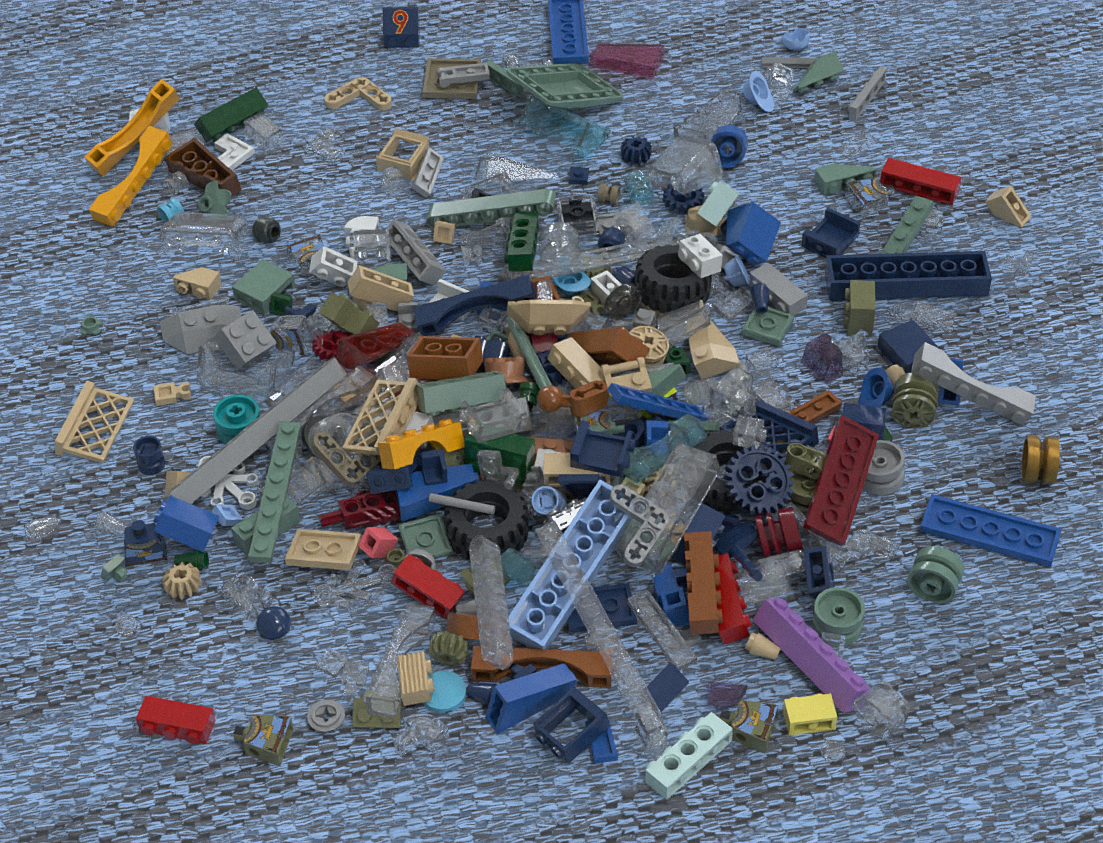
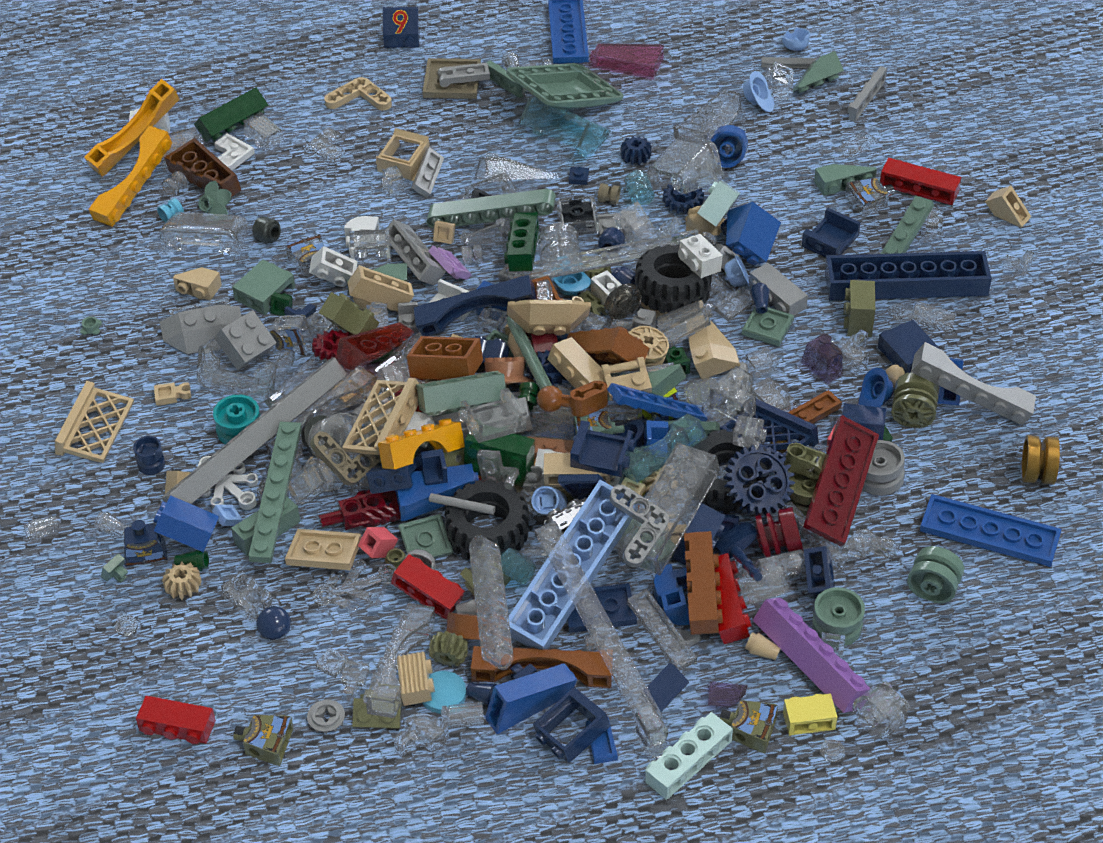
(450, 263): none -> lavender plate
(463, 715): none -> clear piece

